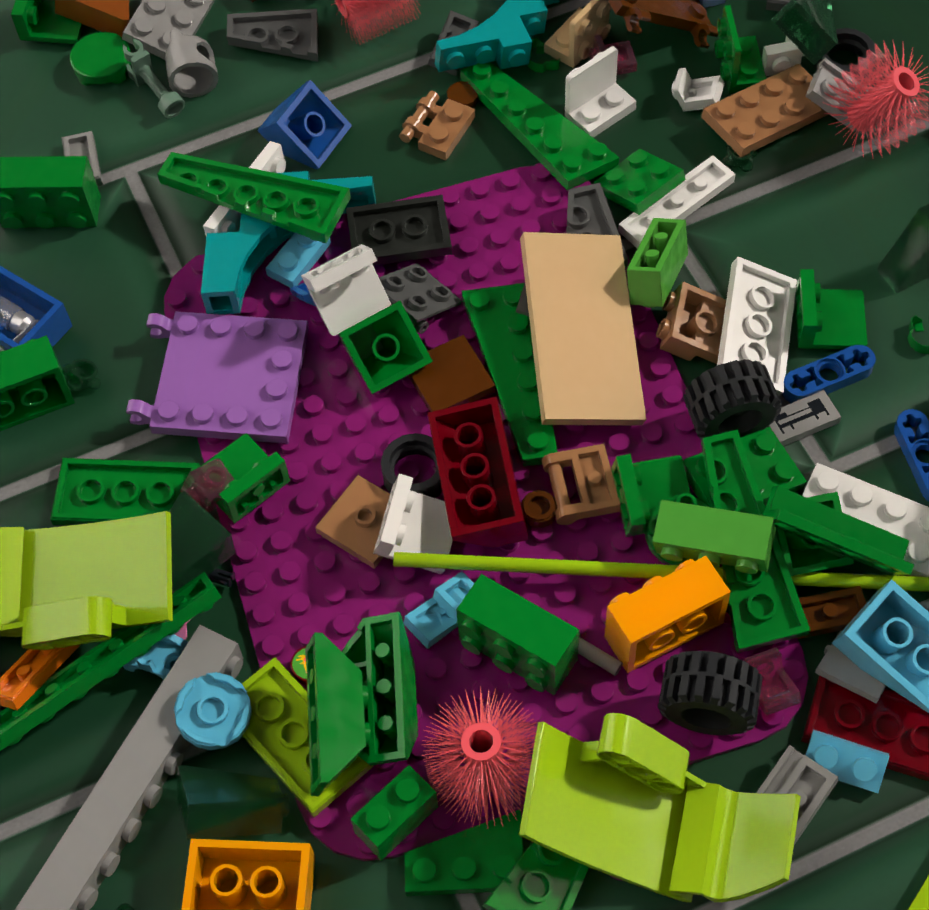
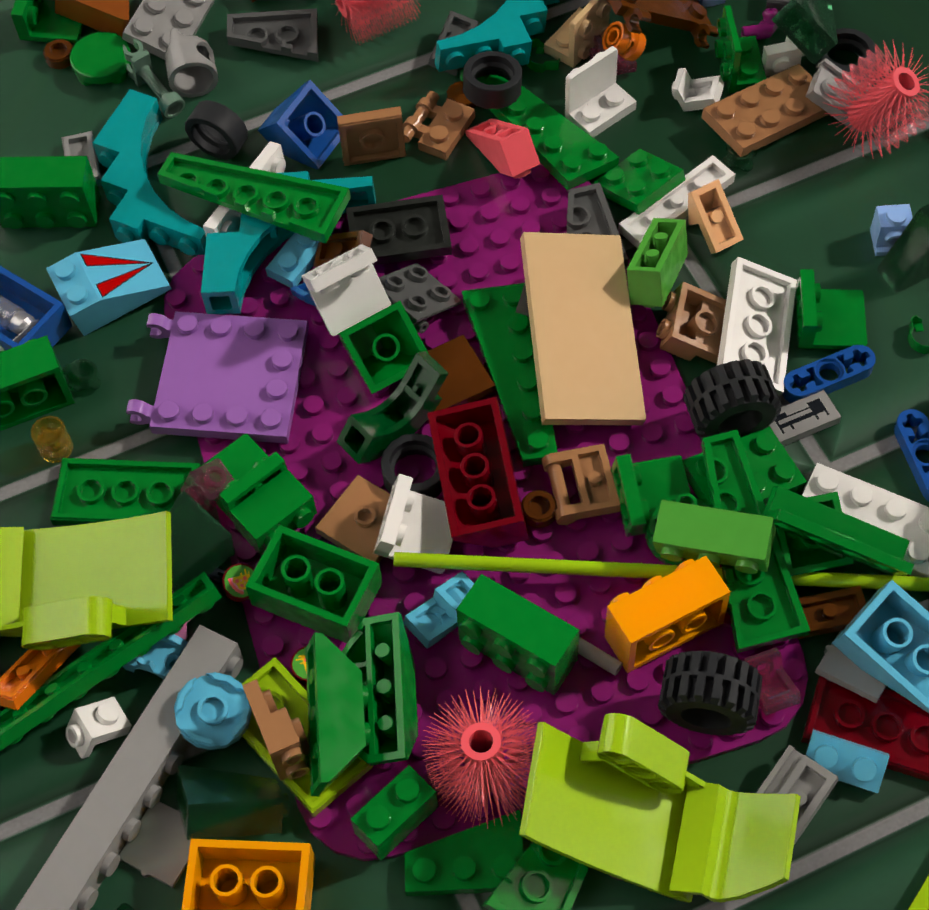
(51, 439): none -> clear yellow wheel
(58, 53): none -> reddish brown tile
(95, 725): none -> white bracket
(107, 282): none -> medium azure slope
(139, 211): none -> teal arch
(160, 846): none -> light grey piece
(216, 130): none -> black tyre
(235, 580): none -> tile
(276, 503): none -> green brick
(282, 736): none -> medium nougat plate
(314, 583): none -> green brick
(339, 244): none -> reddish brown plate
(371, 136): none -> medium nougat plate
(401, 414): none -> dark green arch
(492, 95): none -> black tyre
(505, 146): none -> coral slope
(628, 44): none -> orange wheel
(714, 215): none -> light nougat slope
(764, 29): none -> magenta arm
(888, 225): none -> light blue brick

